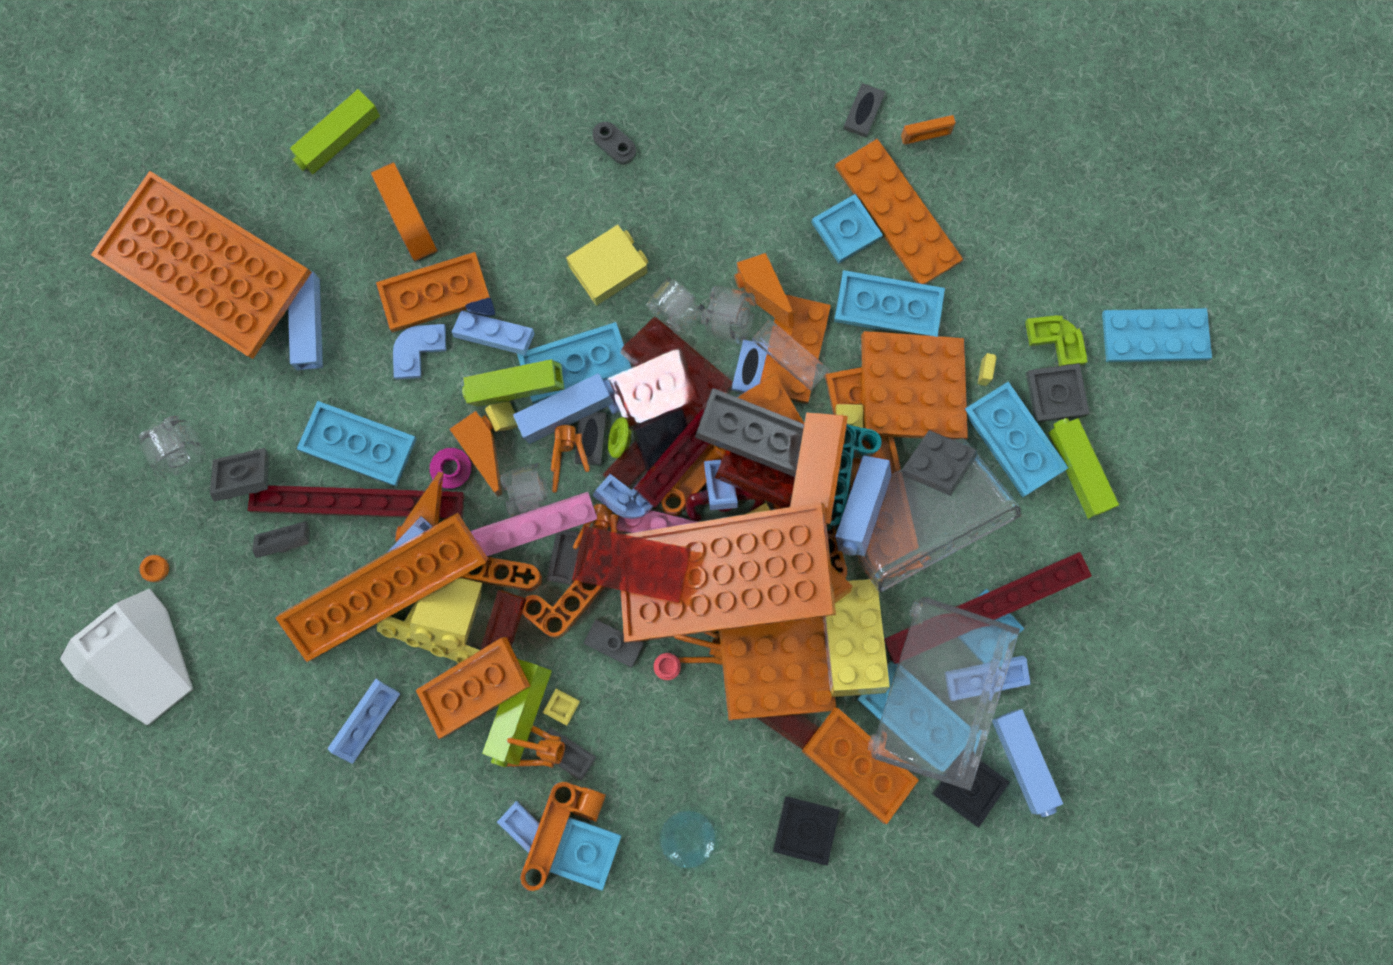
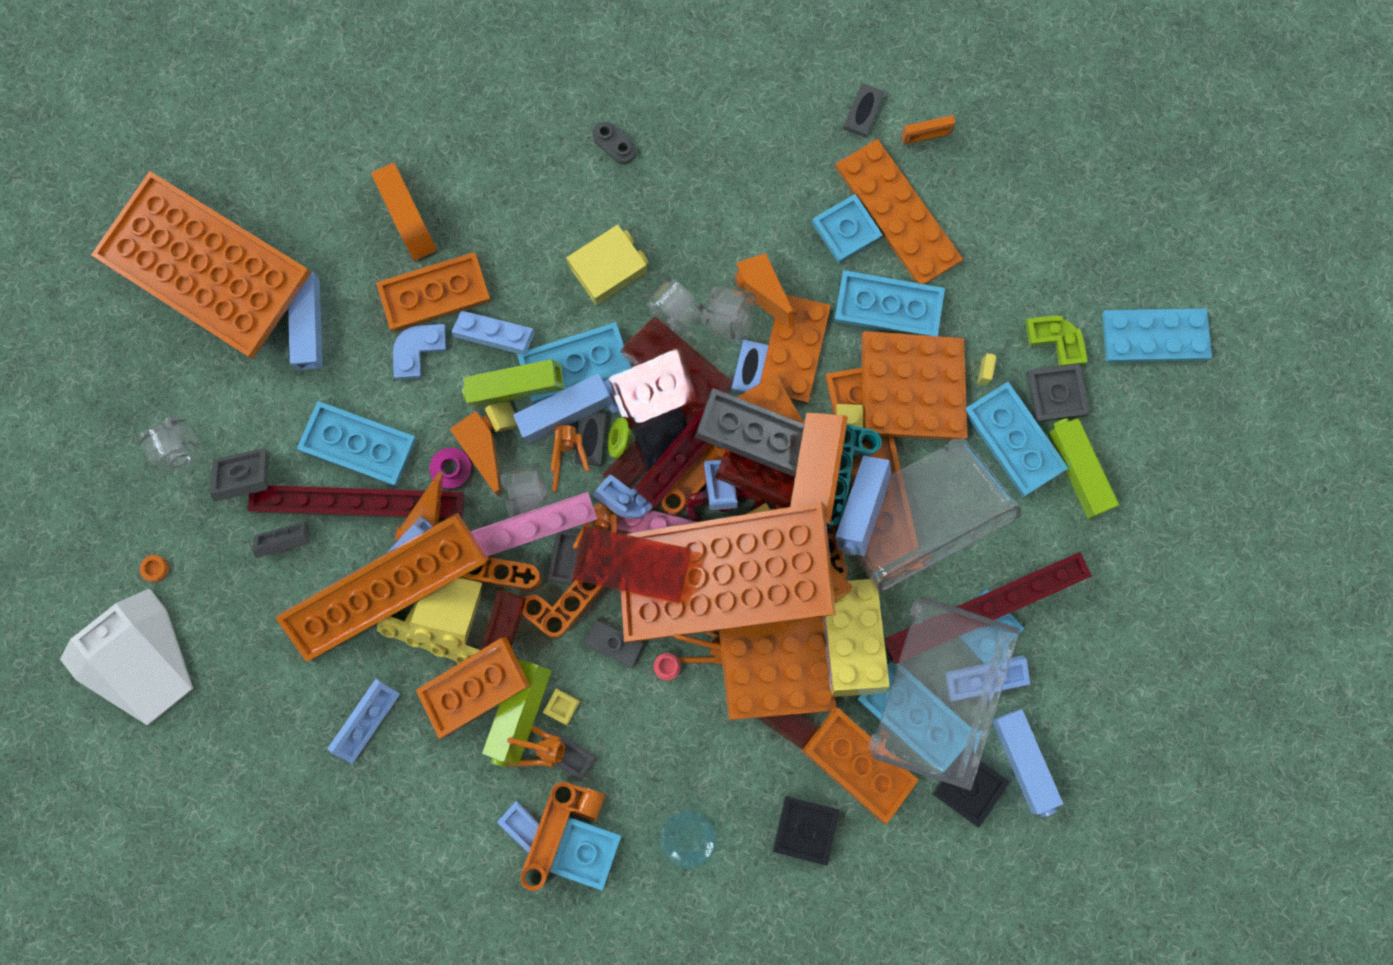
(334, 132): lime brick -> none
(481, 307): dark blue slope -> none
(790, 354): clear plate -> none
(939, 462): dark grey plate -> none

